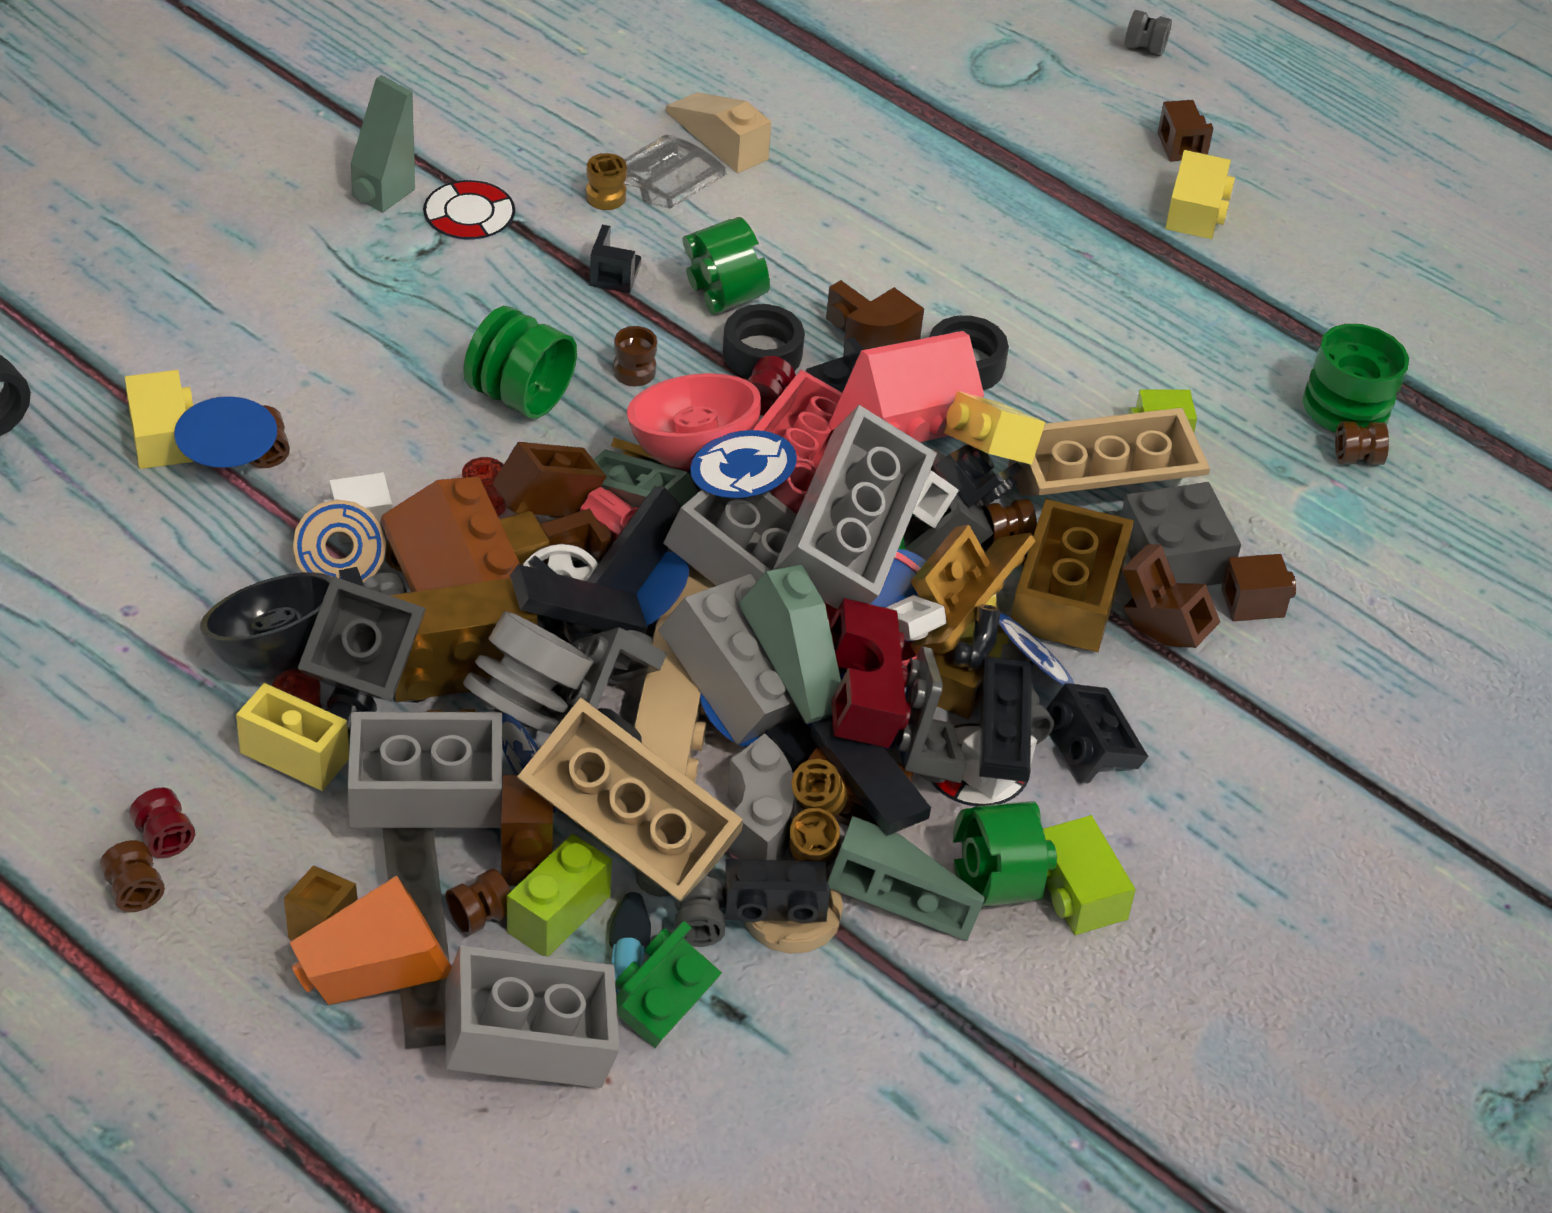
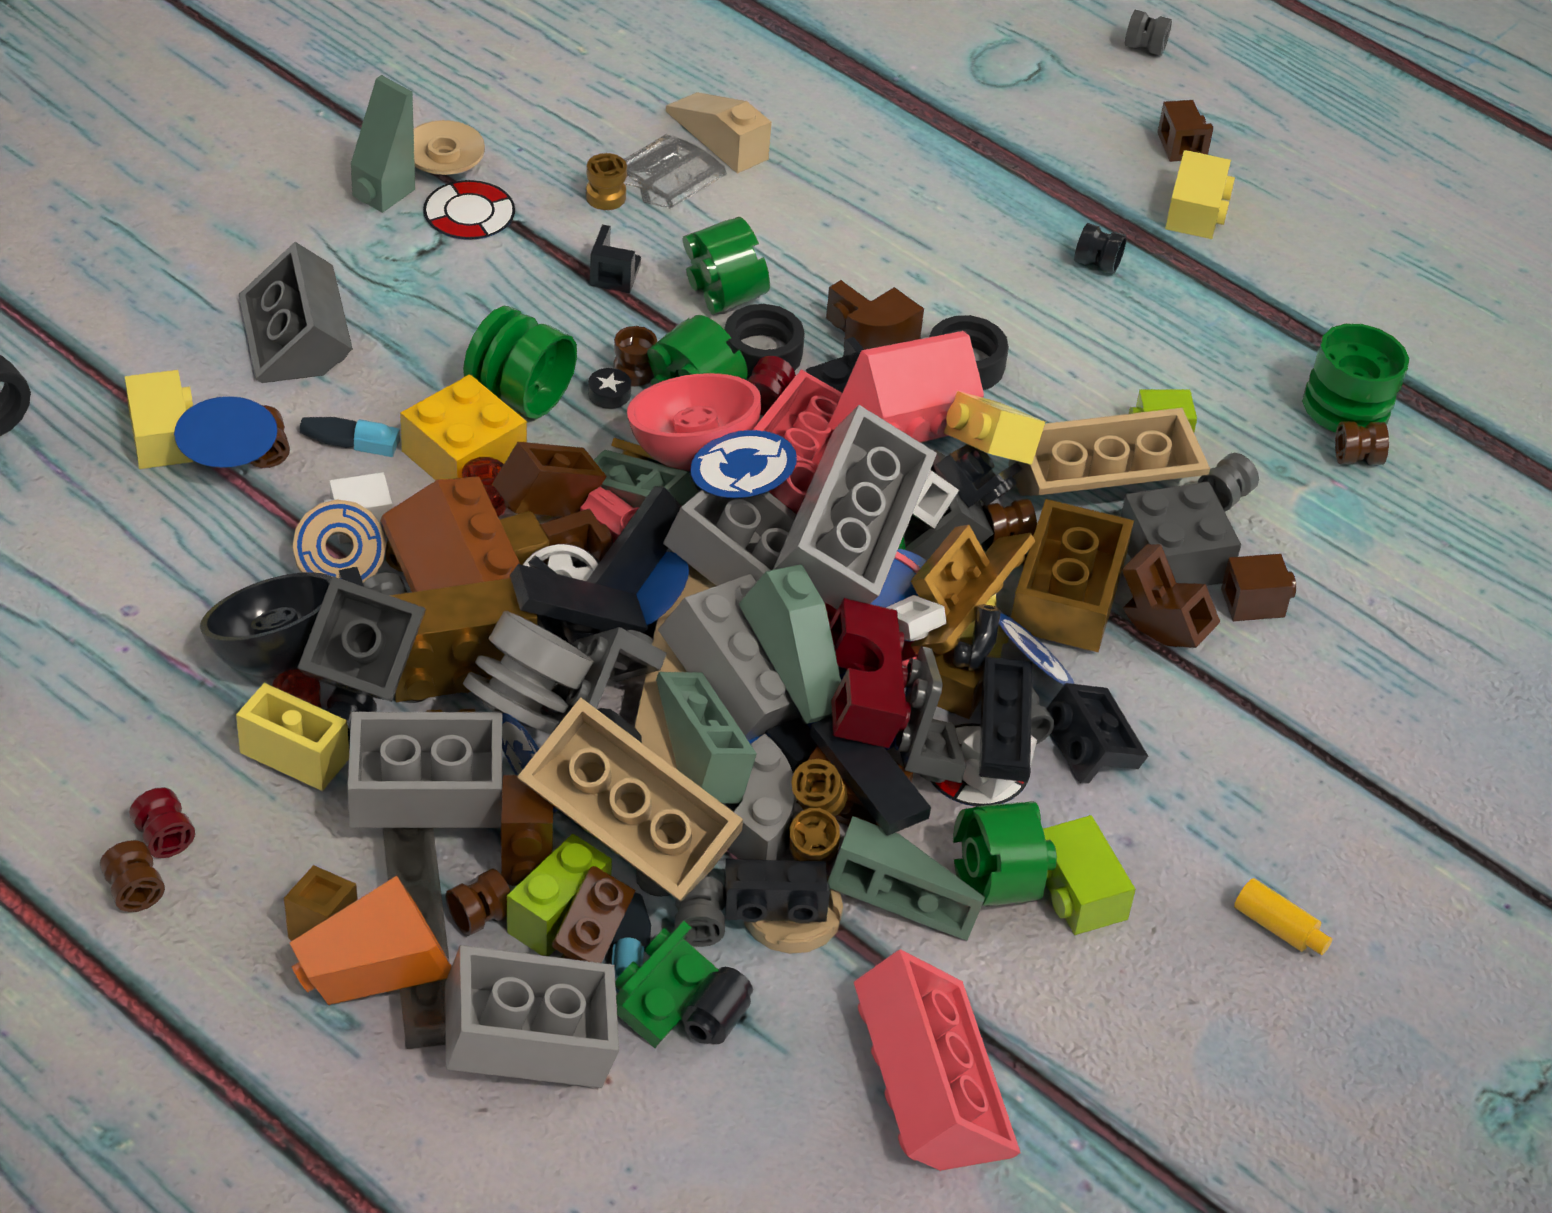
(295, 318): none -> dark grey slope
(362, 435): none -> piece
(447, 147): none -> tan dish
(459, 426): none -> yellow brick
(593, 917): none -> reddish brown bracket
(609, 388): none -> black tile
(695, 348): none -> green brick
(705, 736): none -> sand green slope
(717, 1006): none -> black brick
(934, 1065): none -> coral slope
(1100, 248): none -> black wheel
(1234, 478): none -> dark grey wheel
(1282, 917): none -> yellow cylinder

